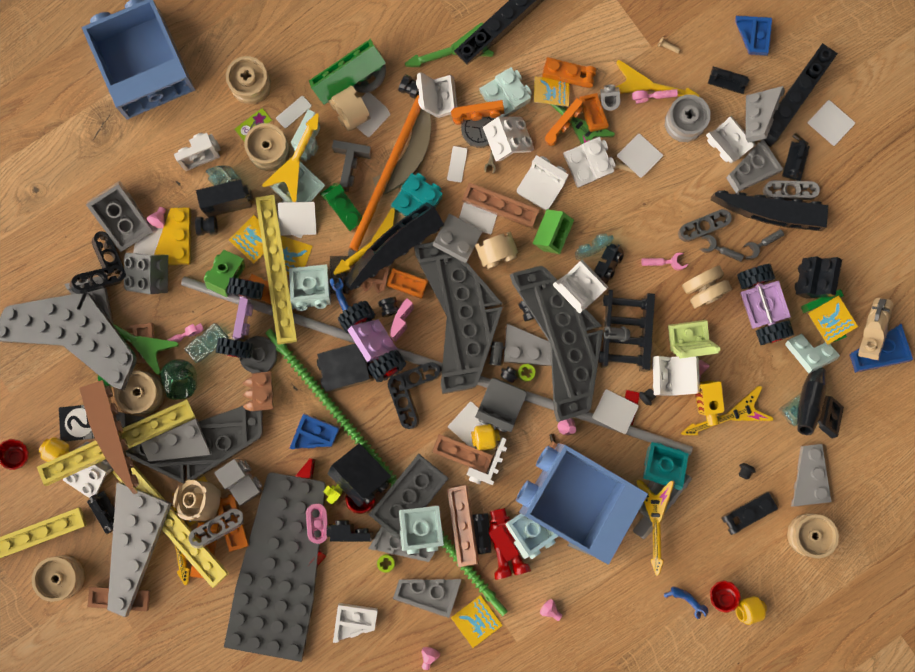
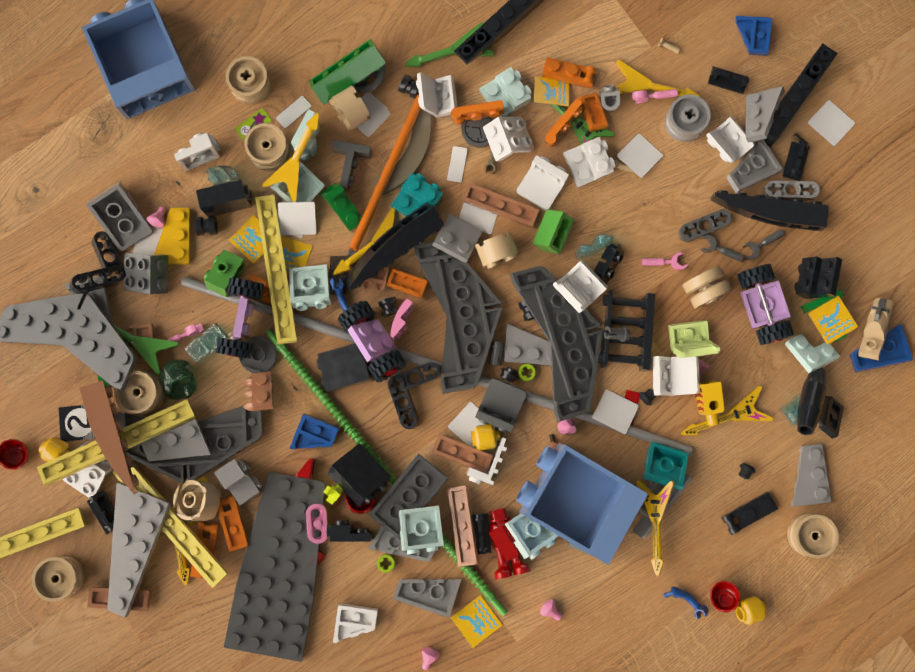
(218, 520): light grey beam -> none

